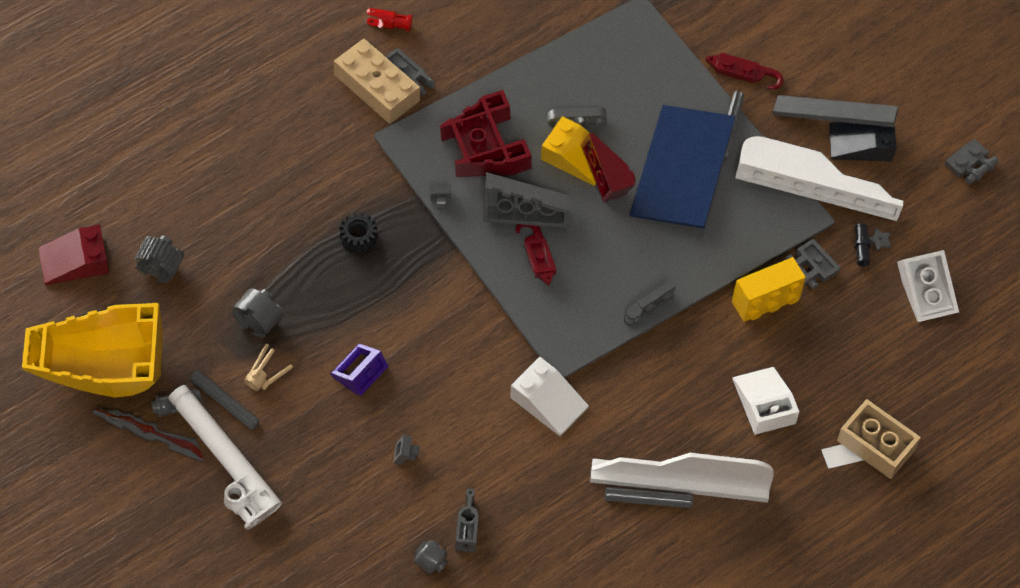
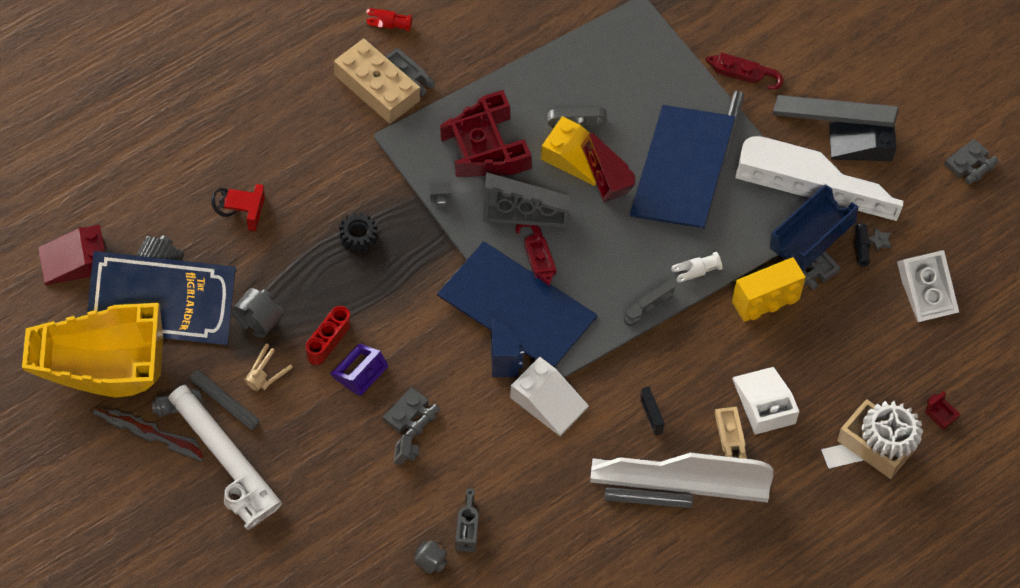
(191, 295): none -> dark blue piece
(241, 201): none -> red piece
(327, 344): none -> red beam
(406, 409): none -> dark grey plate
(500, 288): none -> dark blue piece
(505, 351): none -> dark blue slope
(652, 411): none -> black tile
(697, 267): none -> white piece
(730, 431): none -> tan hinge
(813, 228): none -> dark blue brick
(881, 434): none -> white gear
(941, 411): none -> dark red bracket

